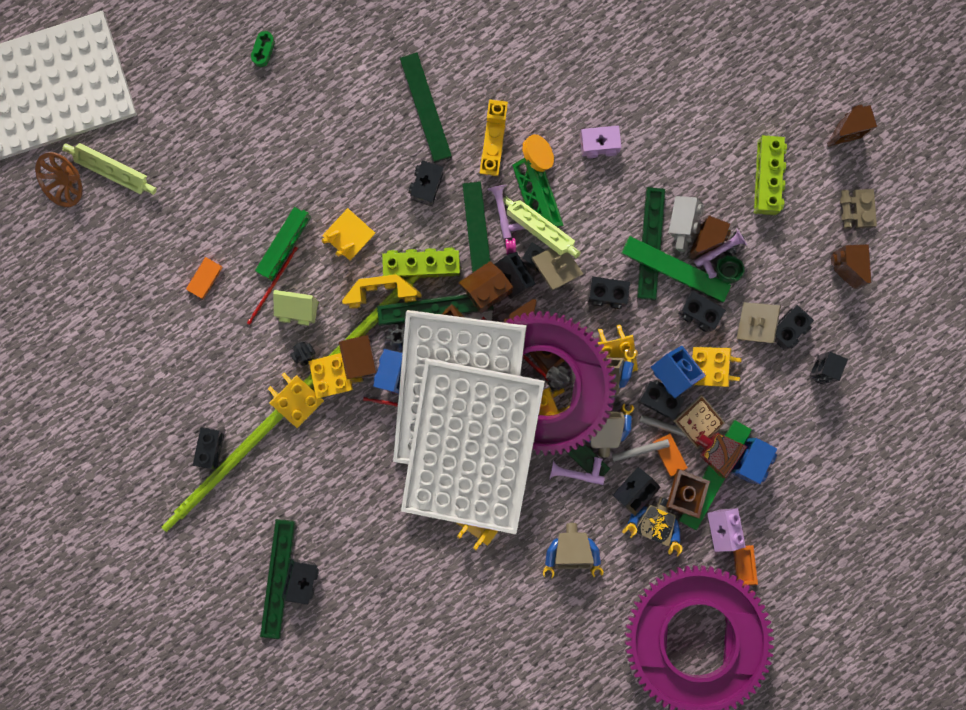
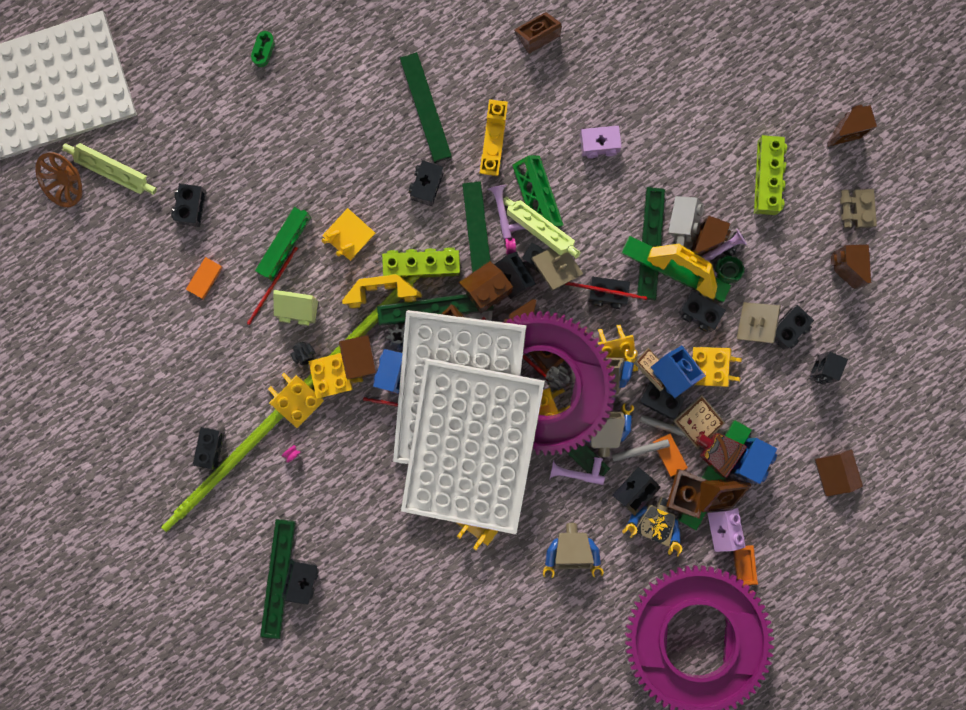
(194, 205): none -> black brick
(291, 454): none -> dark pink bush
(538, 32): none -> reddish brown slope
(538, 152): light orange tile -> none
(606, 290): none -> red piece
(644, 363): none -> piece
(662, 255): none -> yellow slope
(722, 493): none -> reddish brown slope
(839, 473): none -> reddish brown slope

